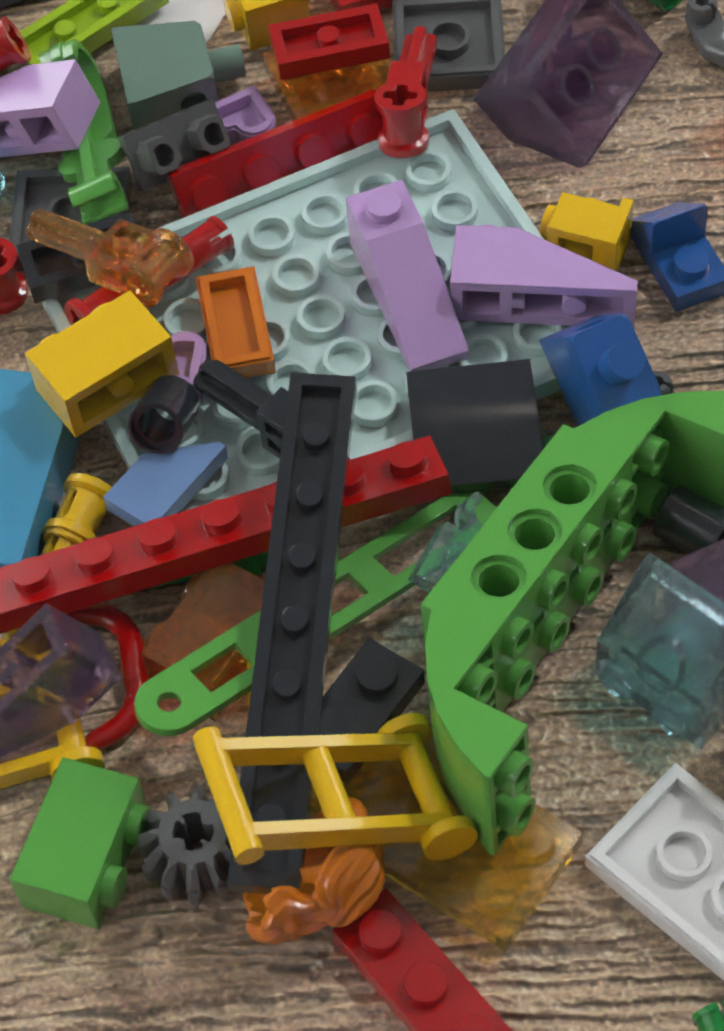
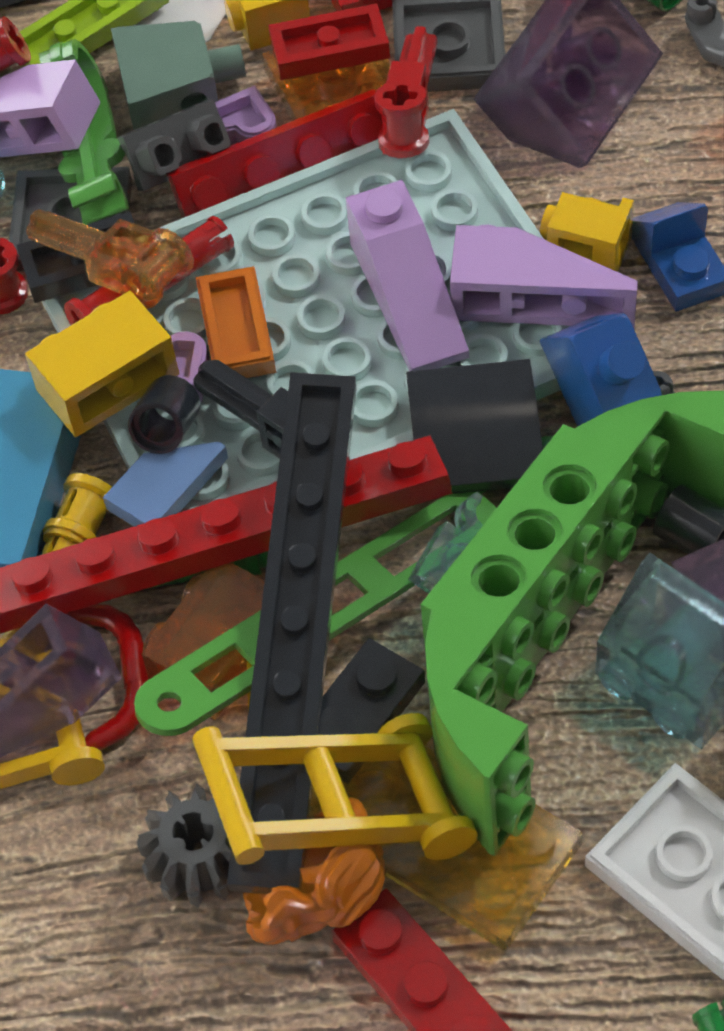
(81, 844): bright green brick -> none

